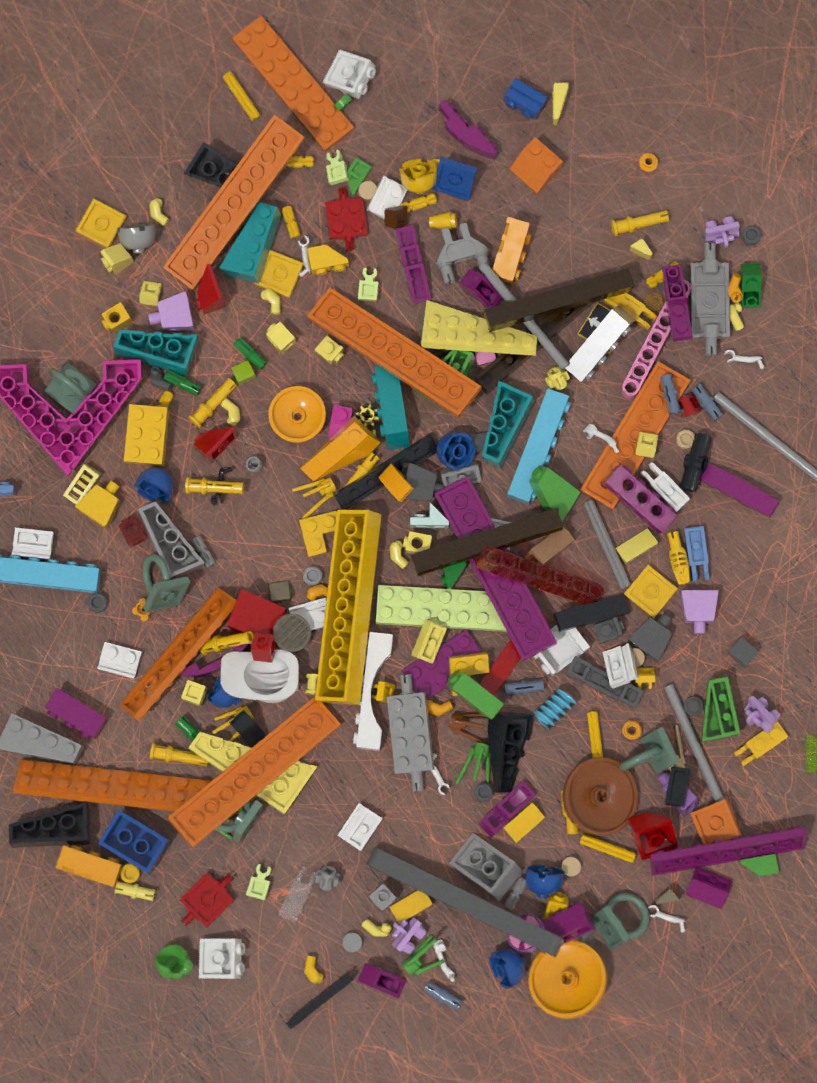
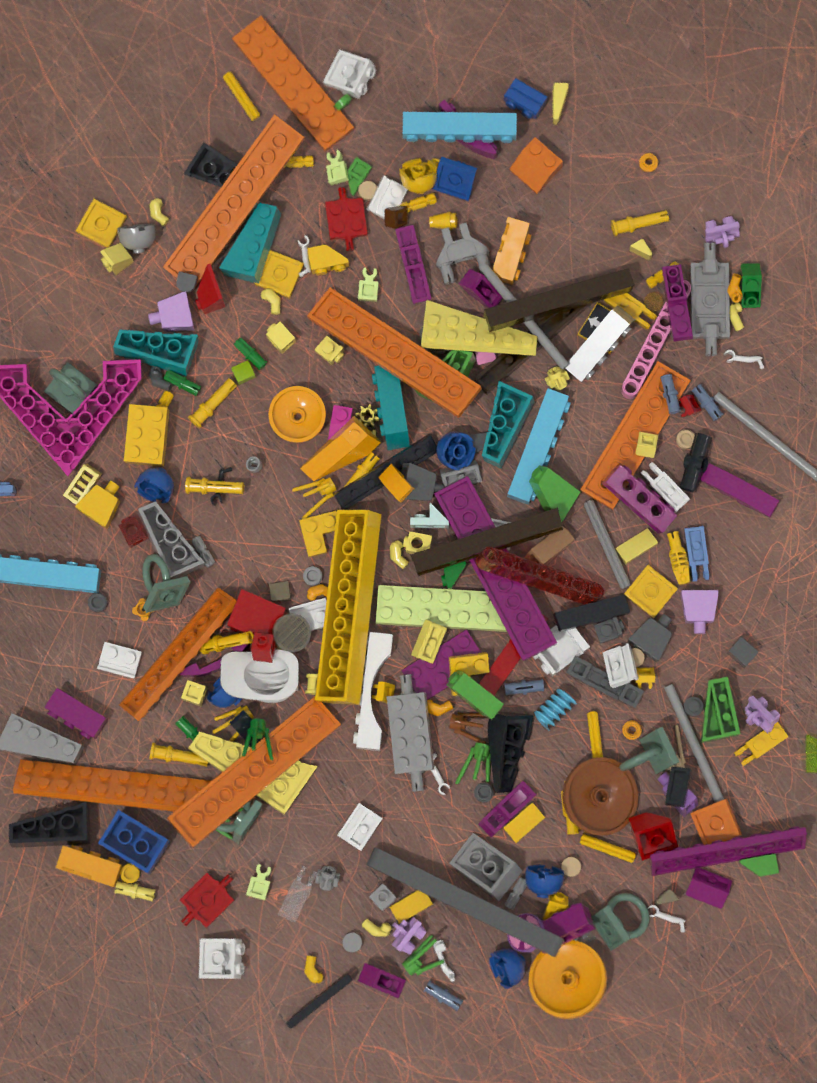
(33, 543): white plate -> none
(116, 310): yellow brick -> none
(150, 293): light yellow slope -> none
(173, 962): bright green hair -> none
(186, 282): none -> dark grey tile
(214, 442): red slope -> none
(233, 412): light yellow arm -> none
(257, 730): none -> green plant
(291, 223): yellow piece -> none
(459, 126): none -> medium azure brick
(592, 430): white piece -> none
(751, 235): dark grey tile -> none

